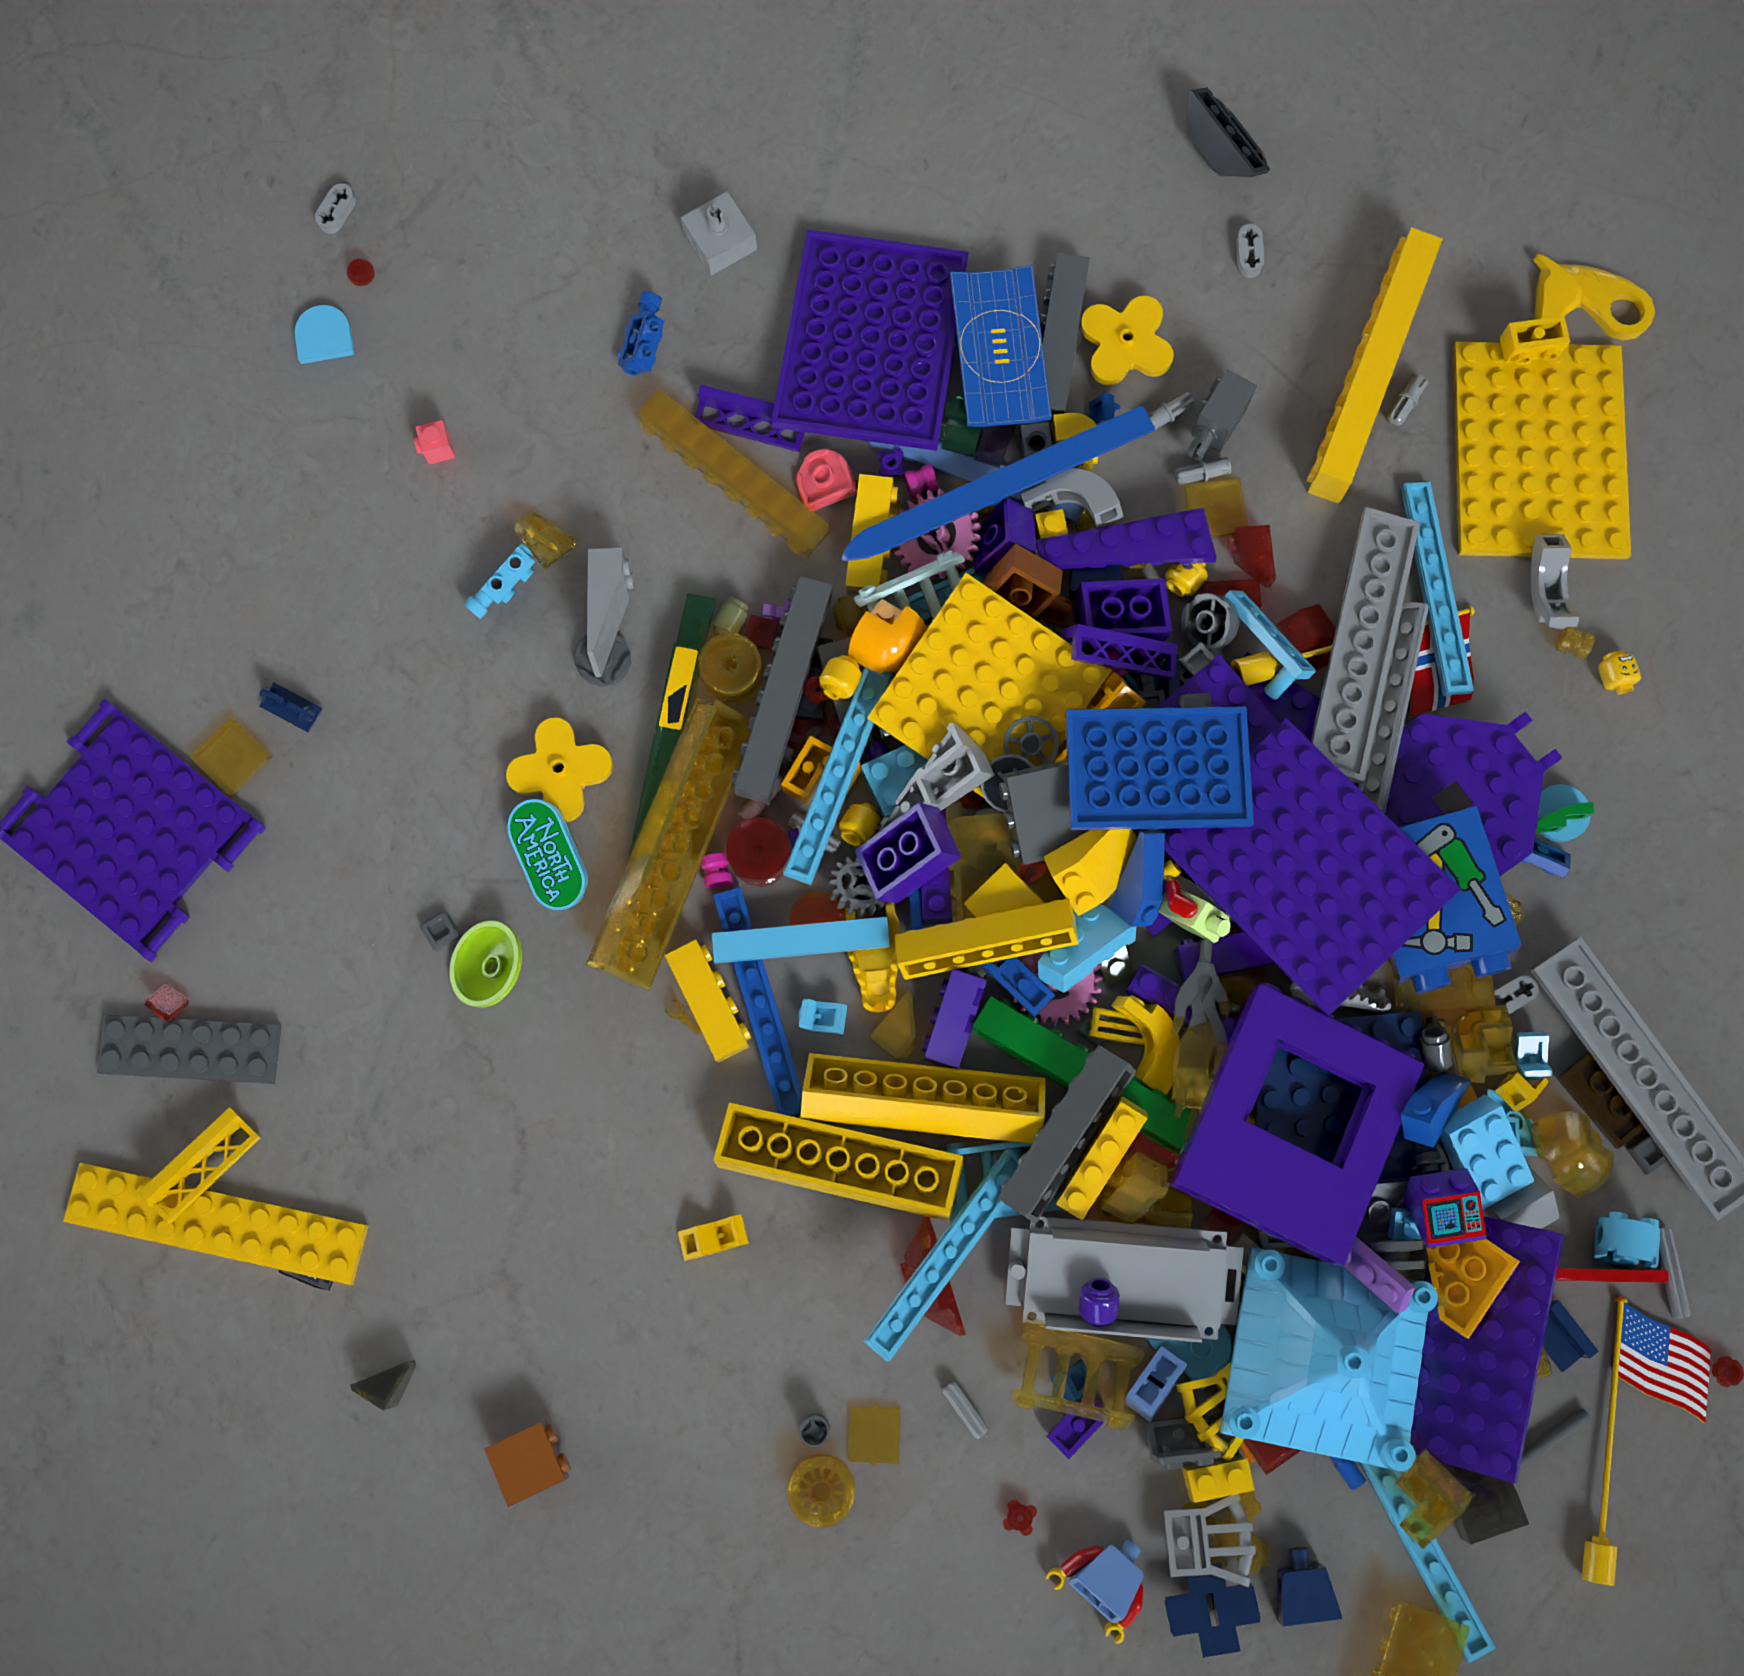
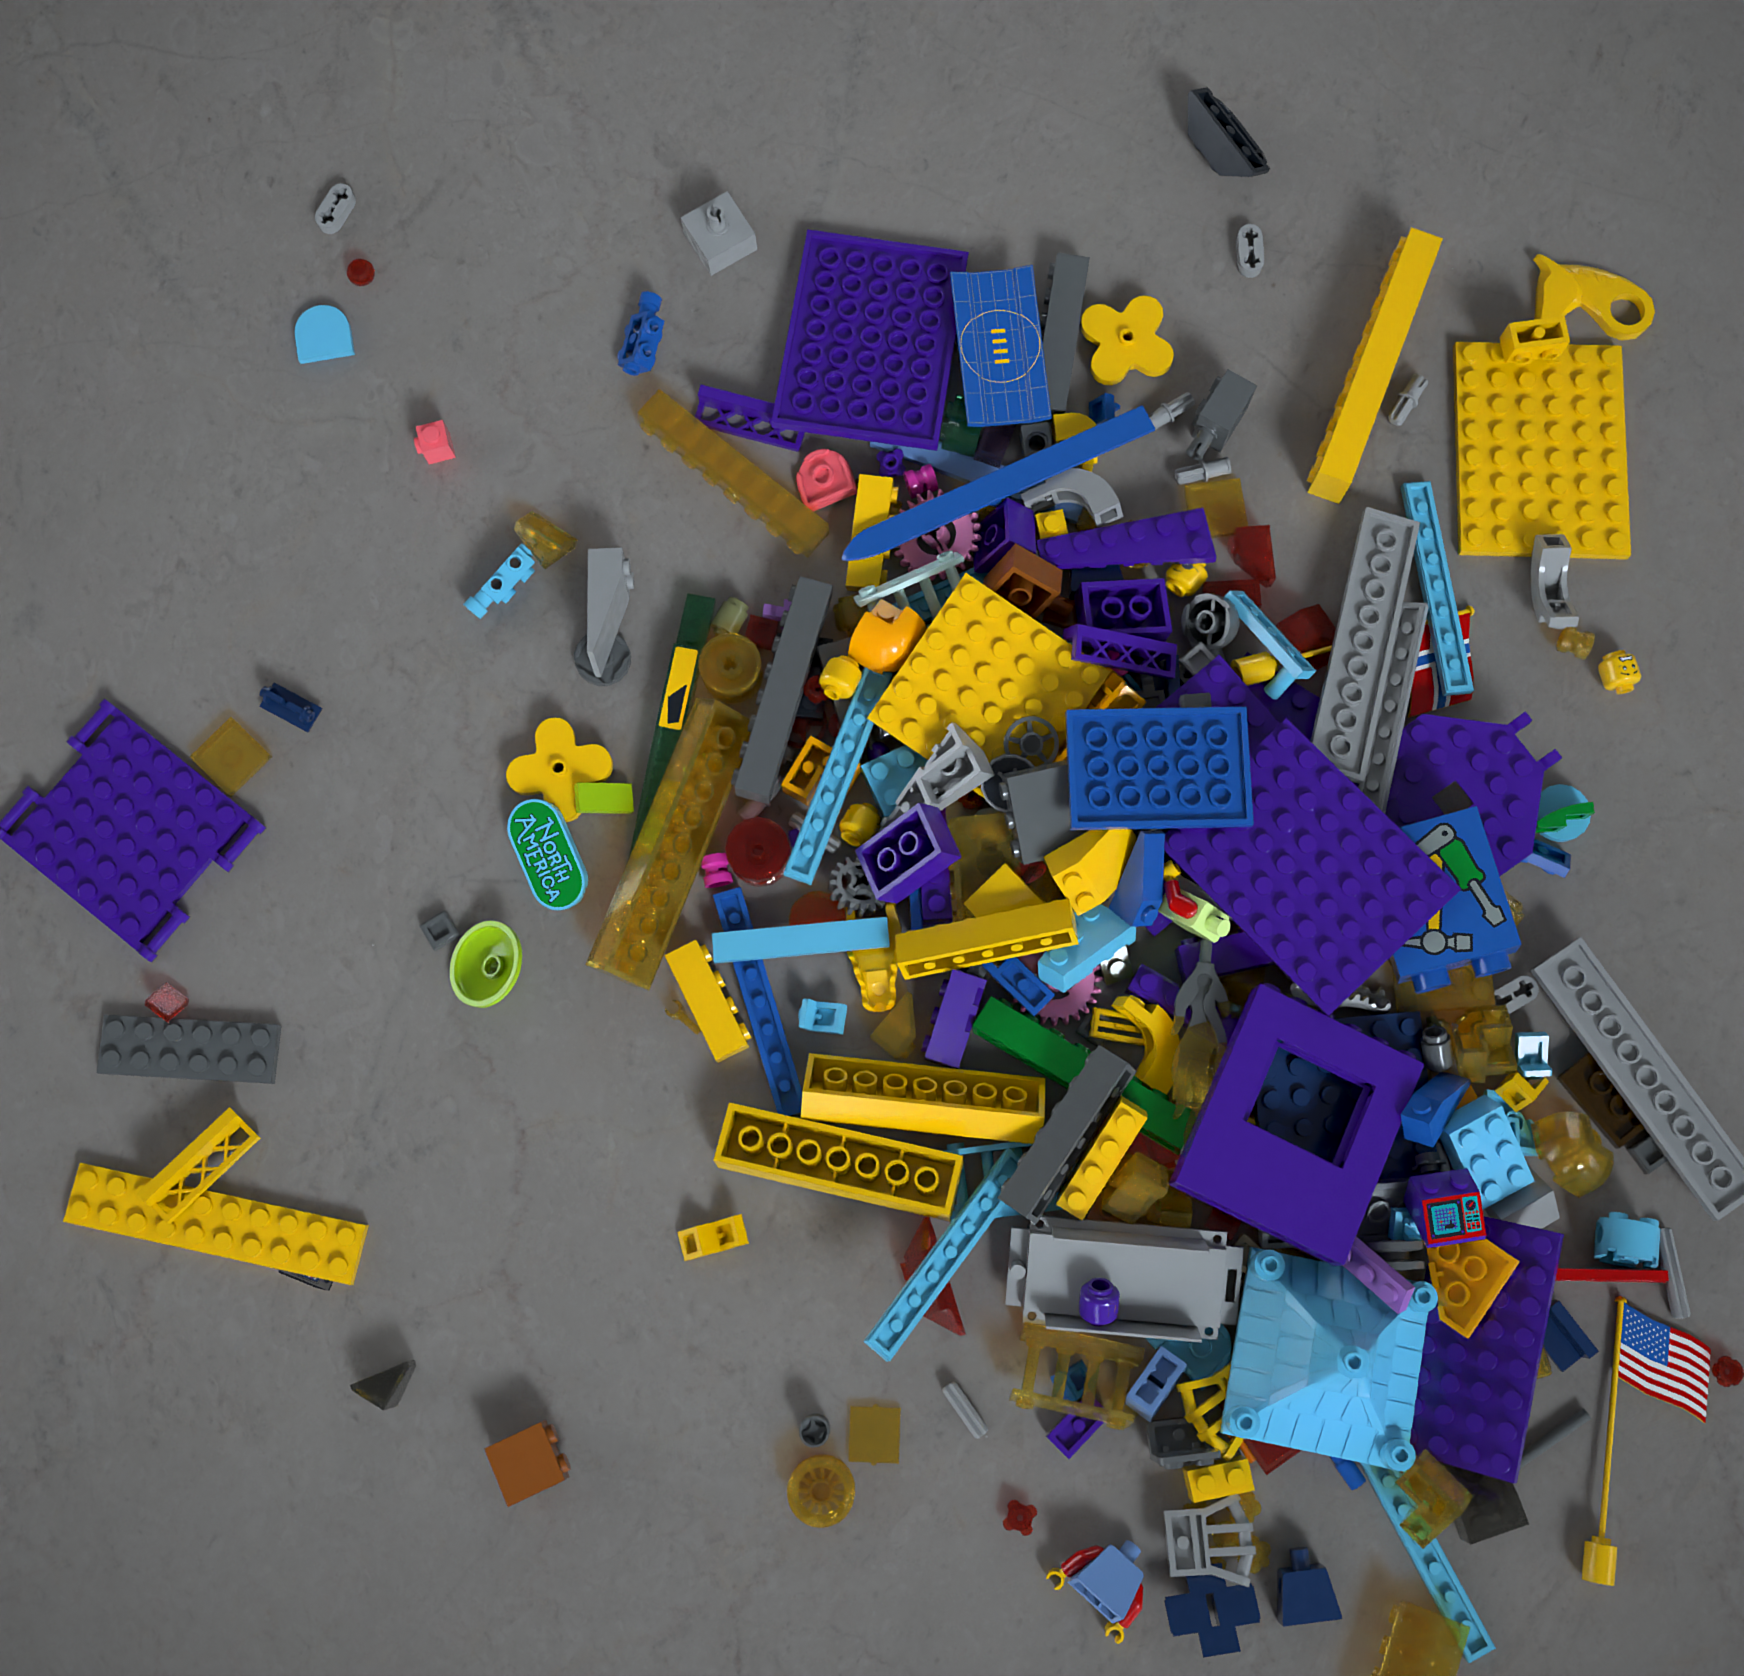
(604, 798): none -> lime tile

